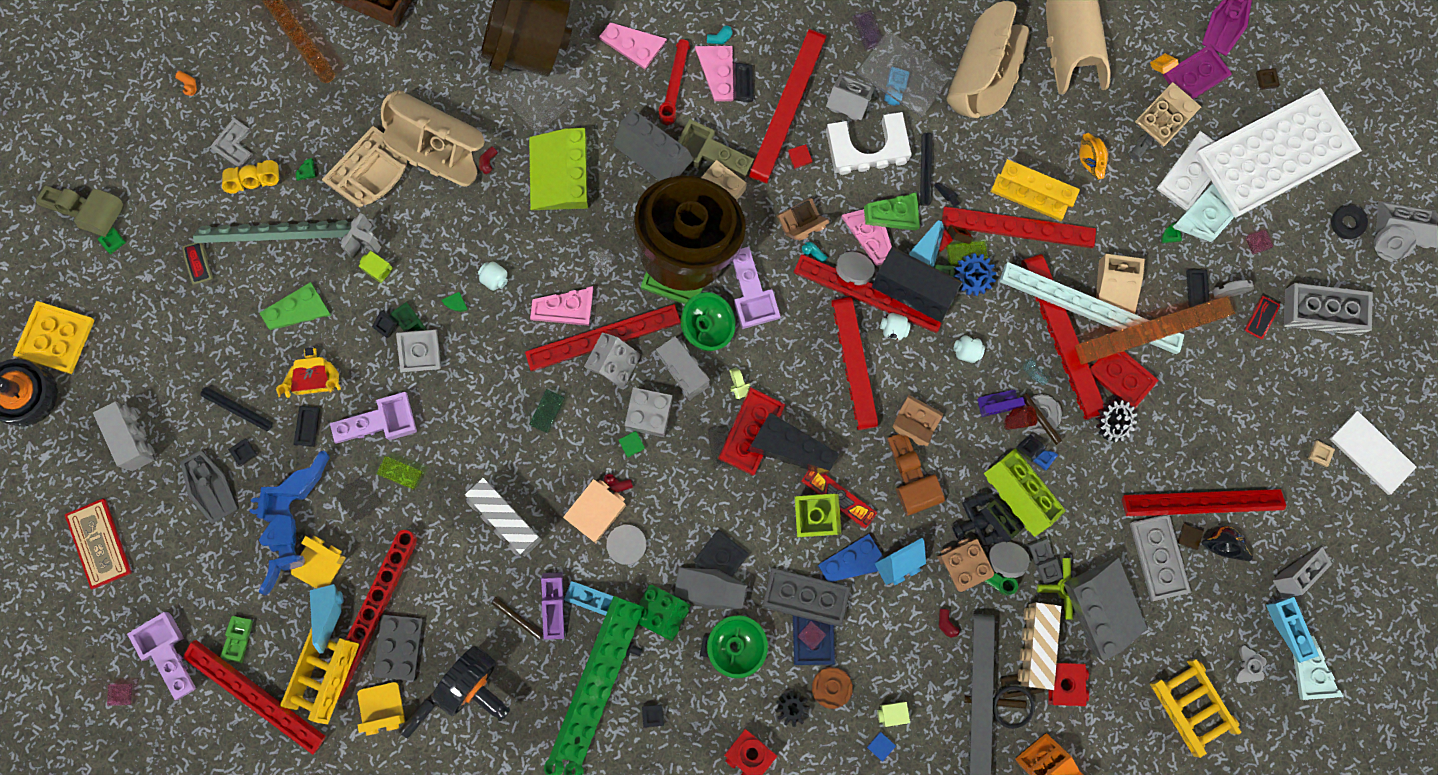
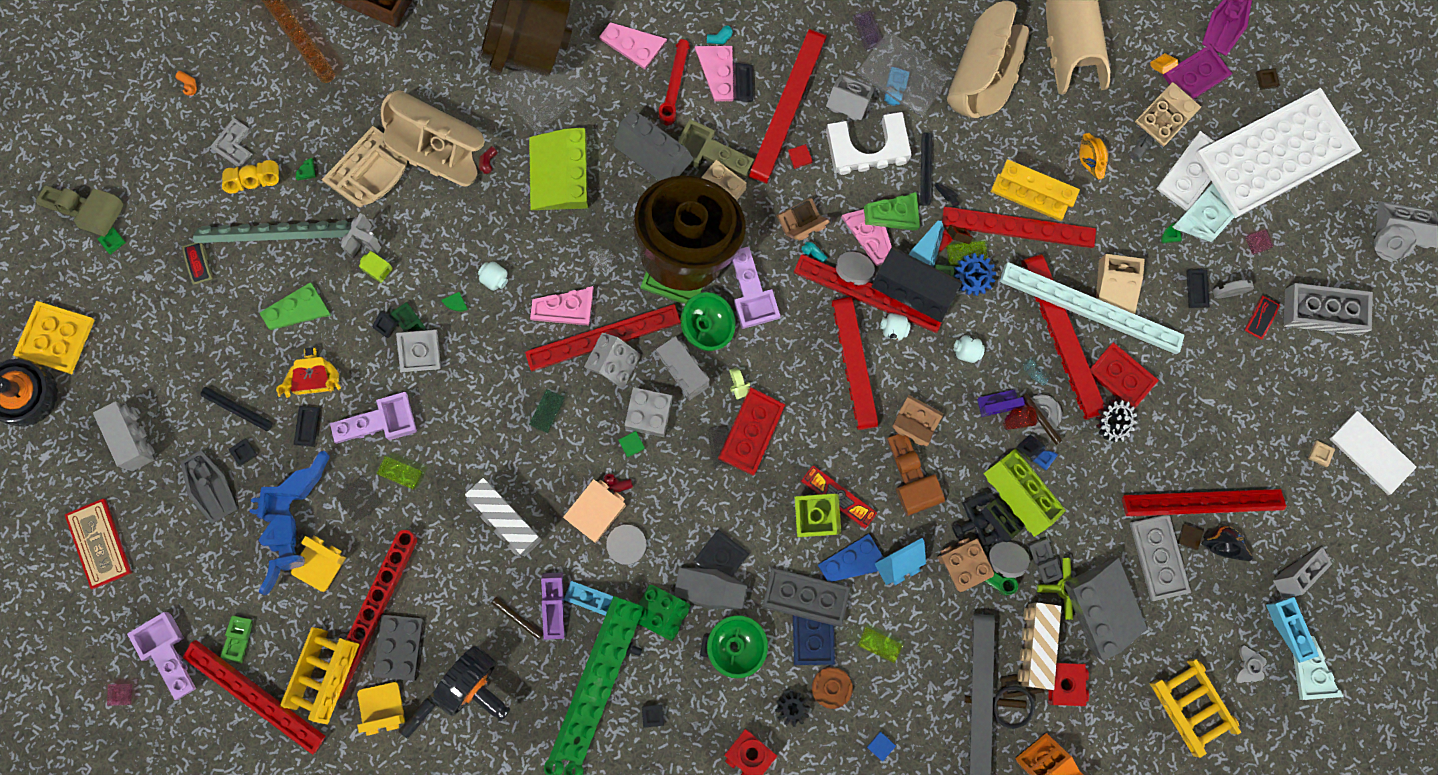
(325, 613): medium azure slope -> none
(792, 446): black wedge -> none
(811, 635): clear pink plate -> none
(880, 645): none -> clear neon green plate
(893, 714): yellowish green brick -> none
(945, 625): dark red arm -> none
(1154, 330): clear orange beam -> none
(1360, 219): black tyre -> none

